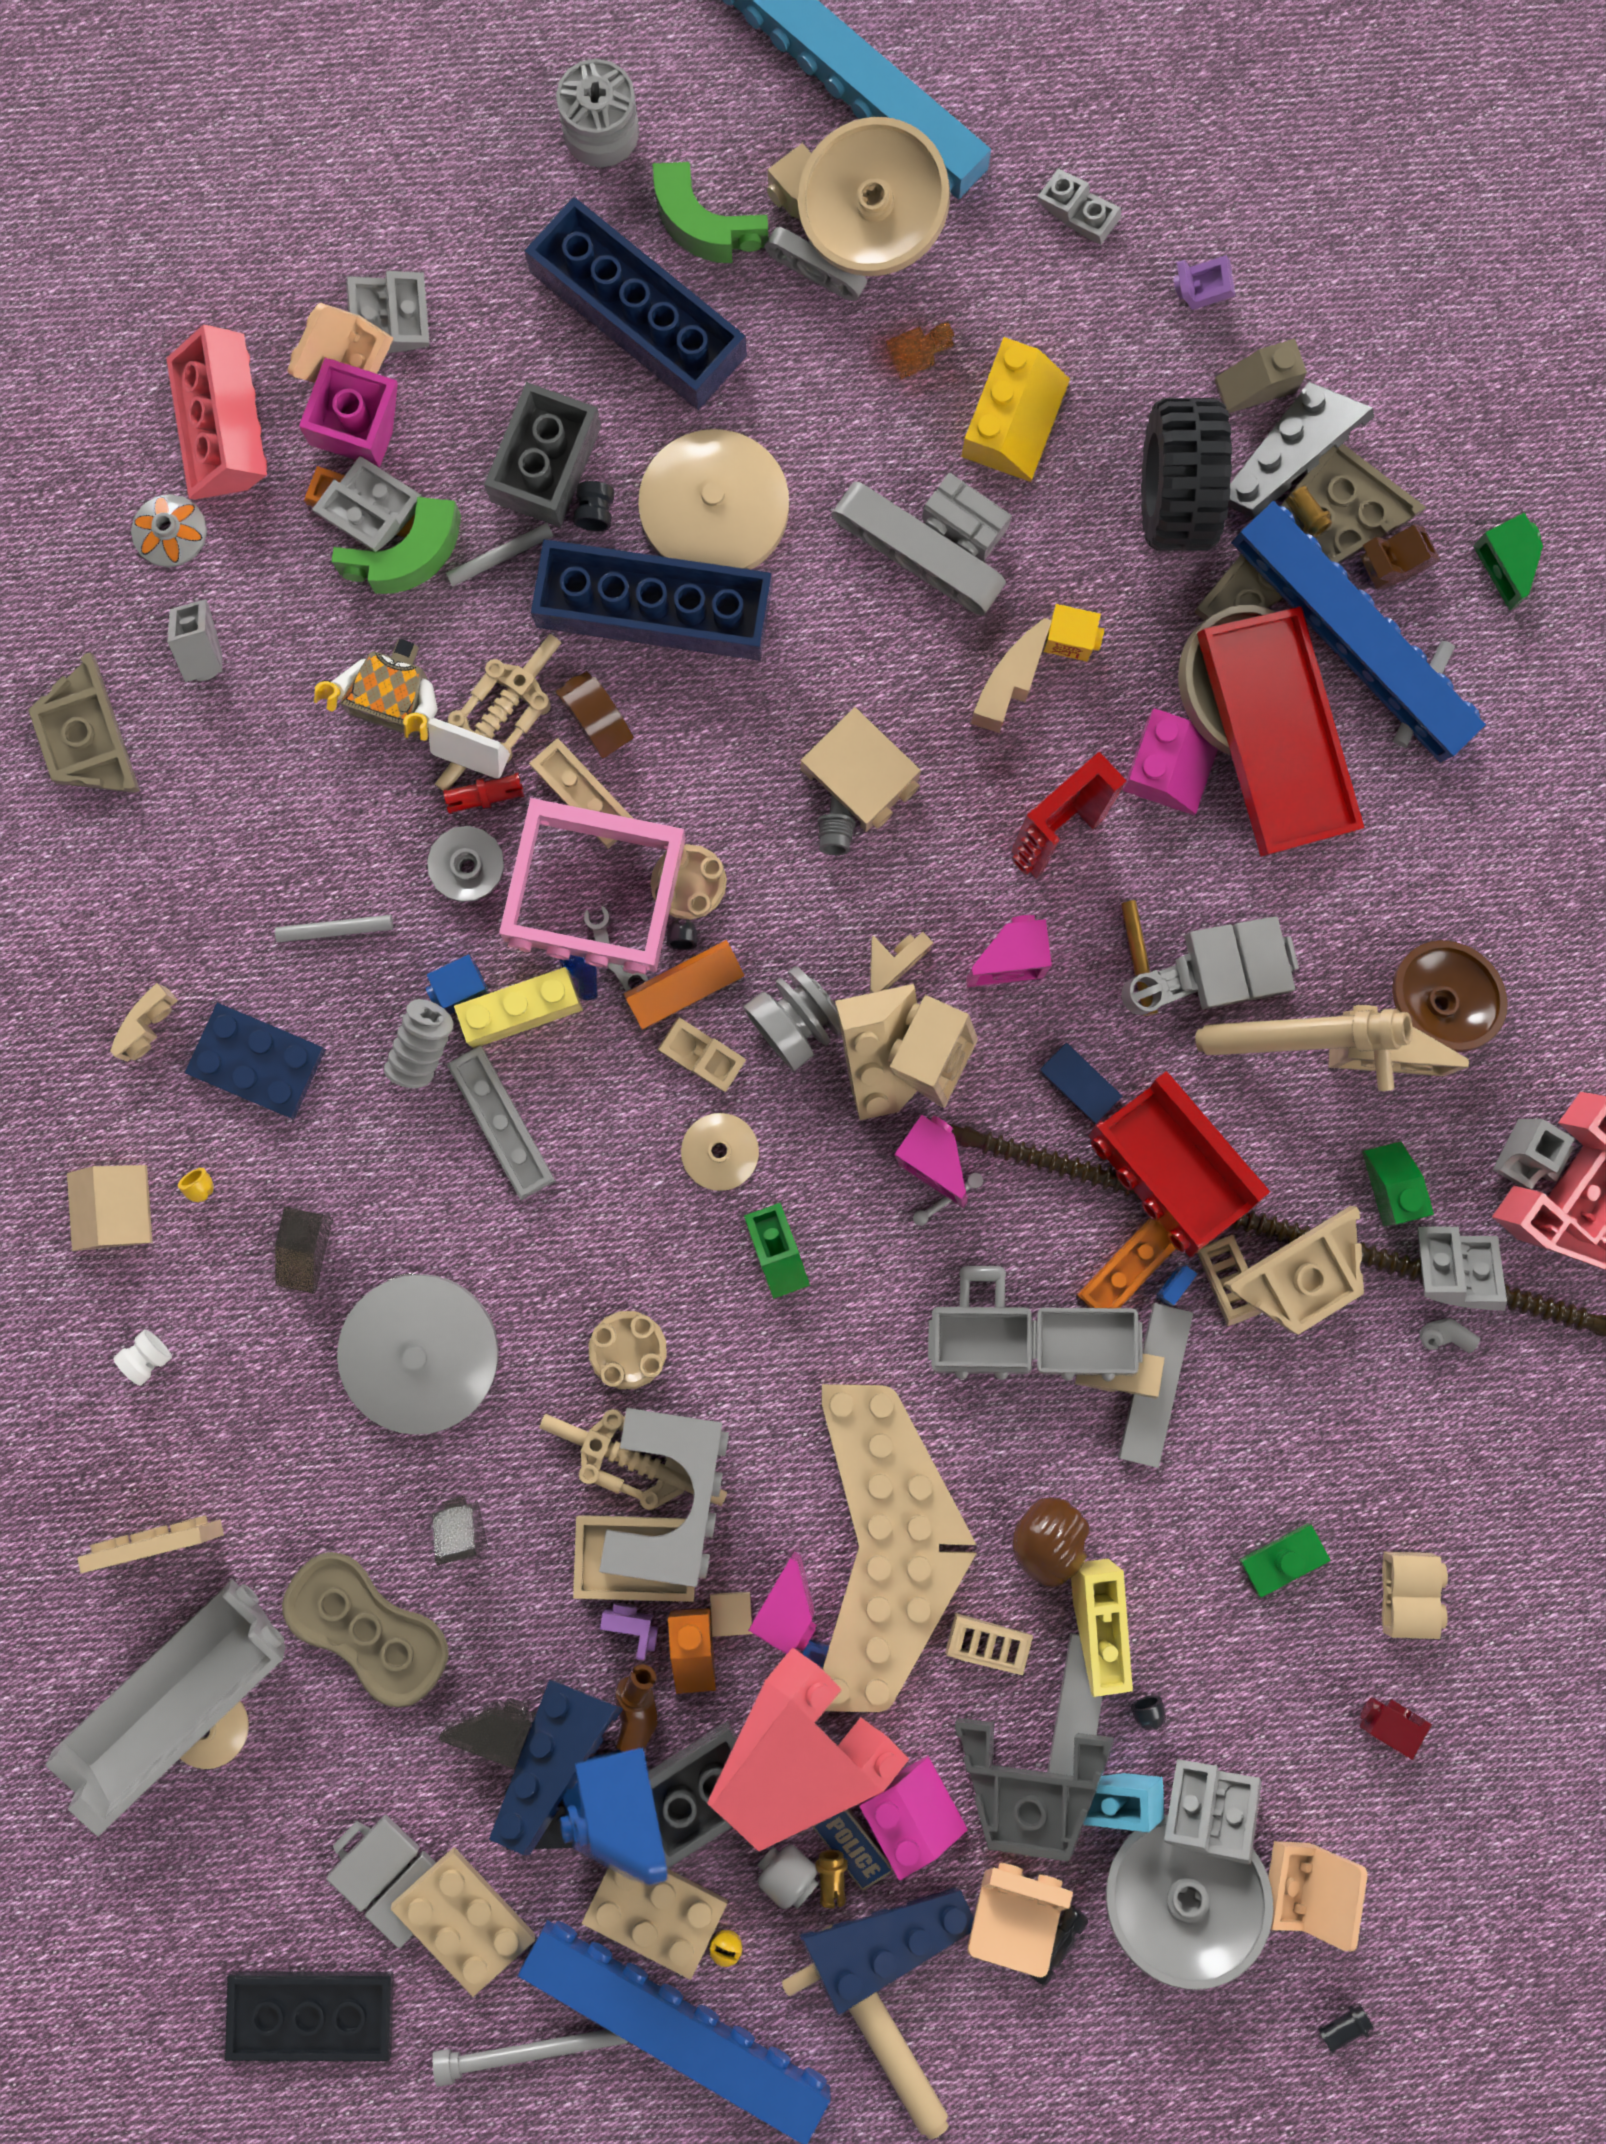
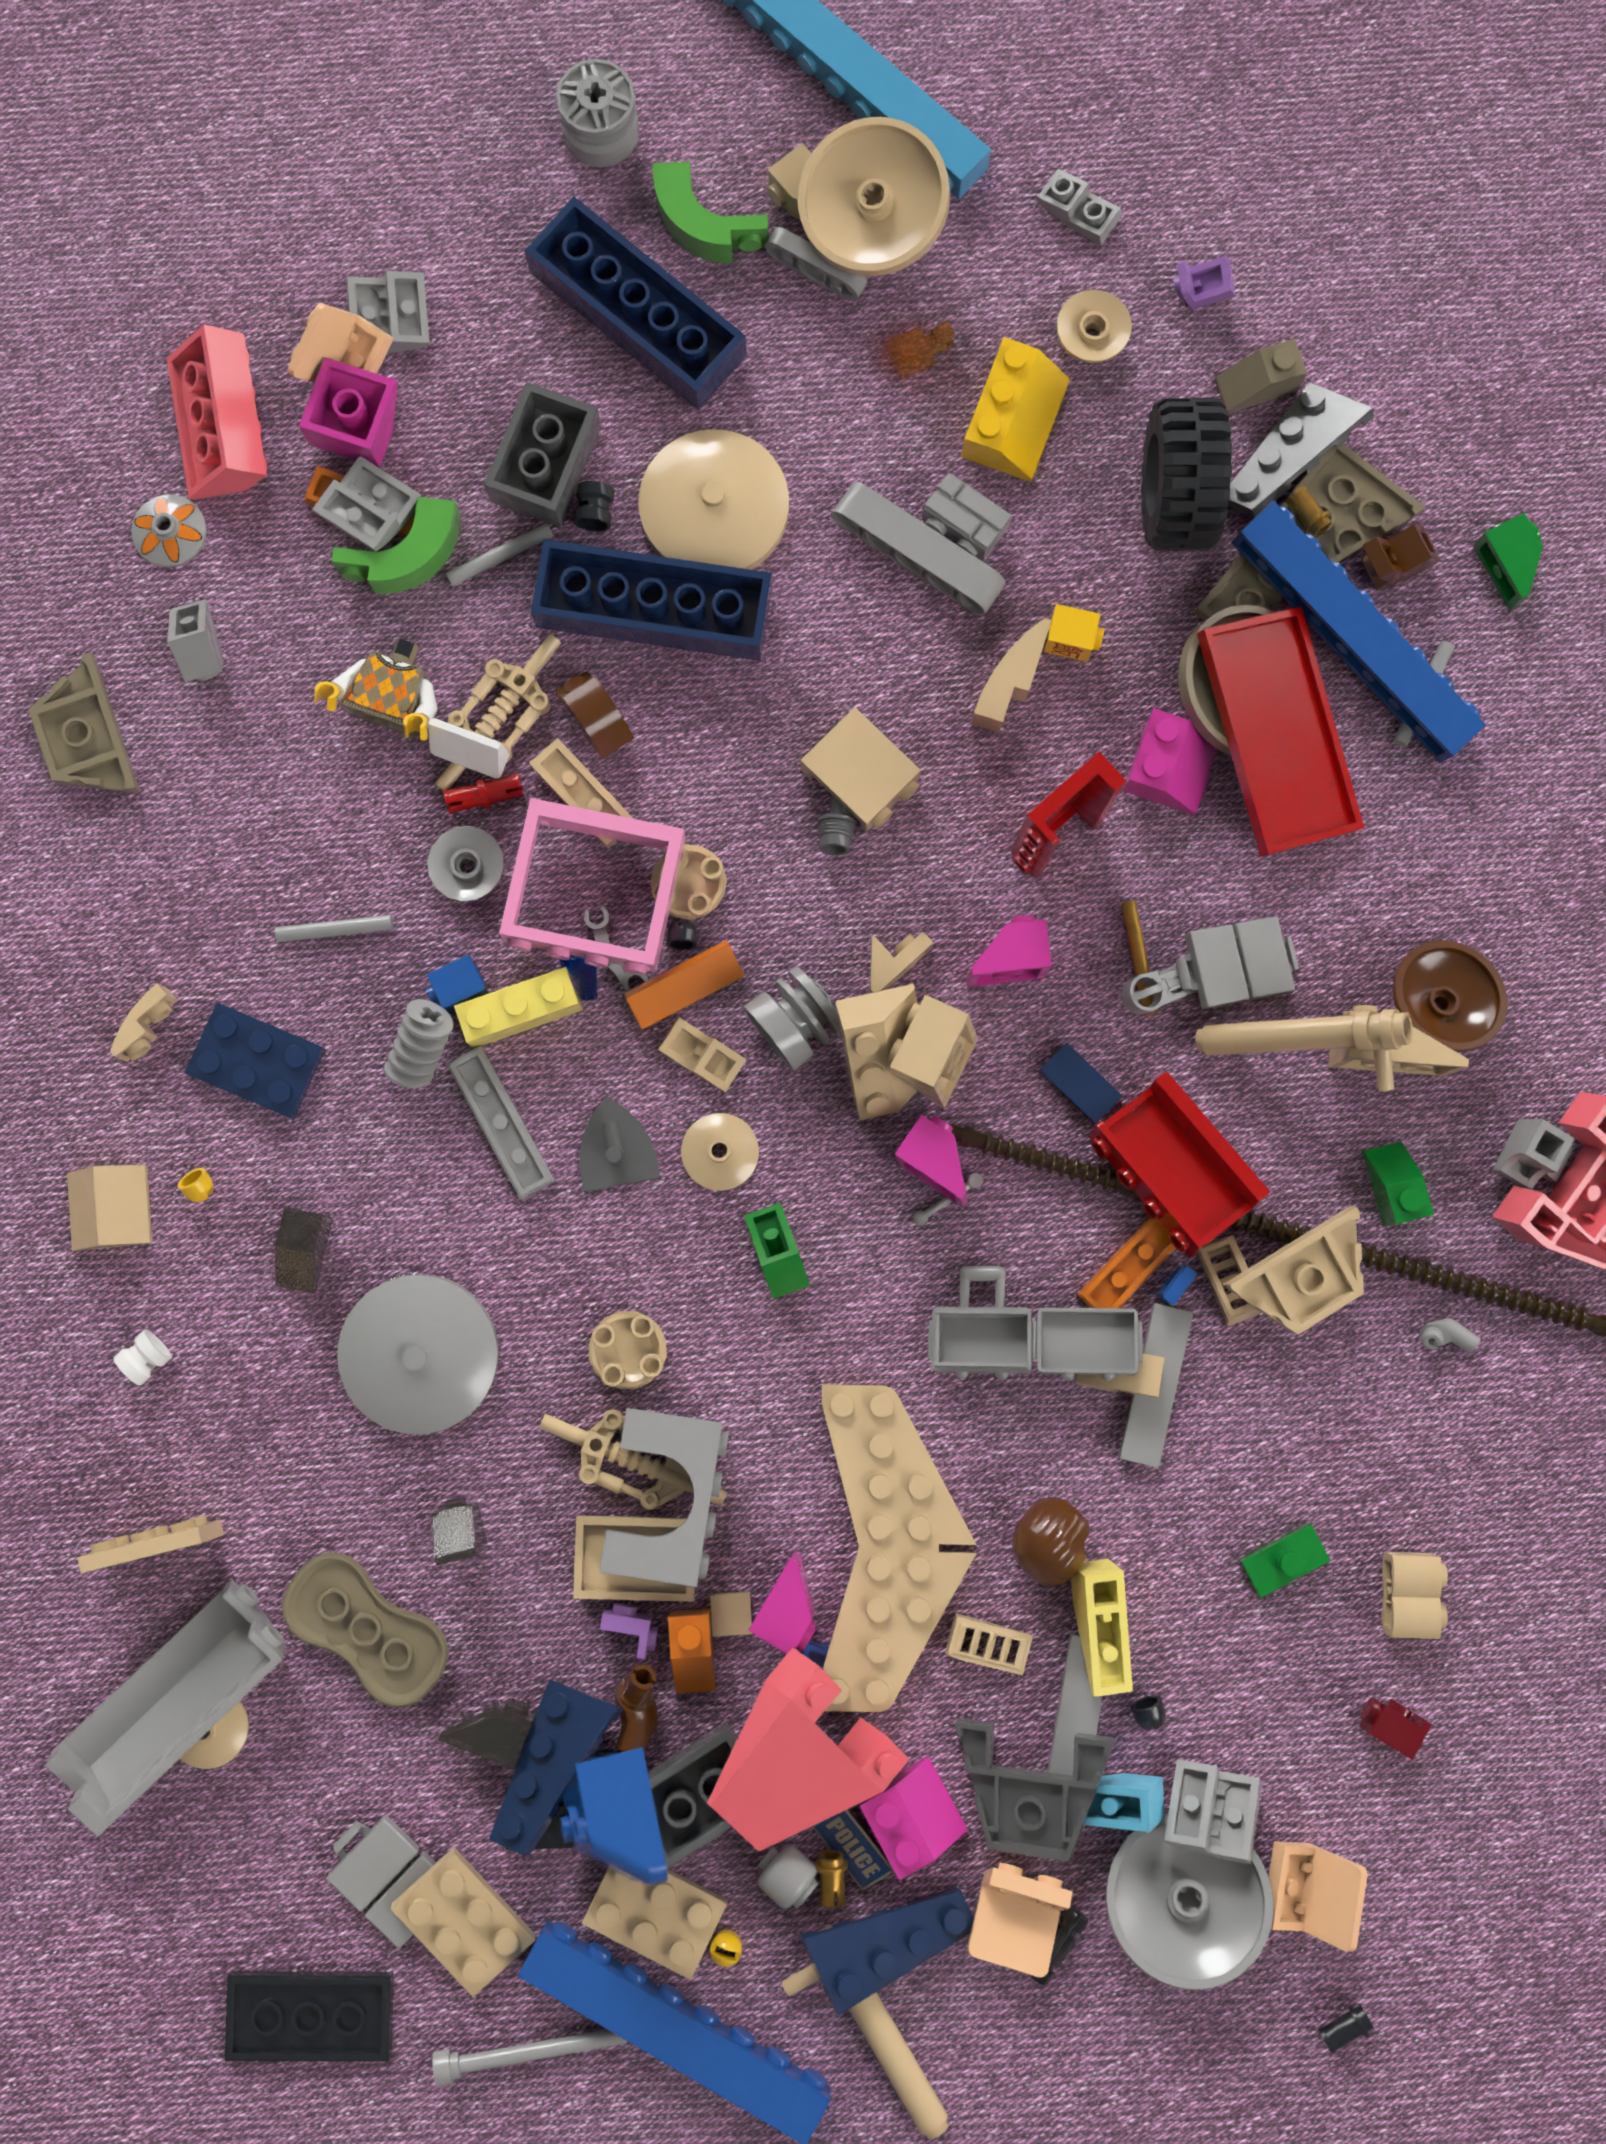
(615, 1149): none -> dark grey shield
(1094, 311): none -> tan dish
(1461, 1268): light grey slope -> none

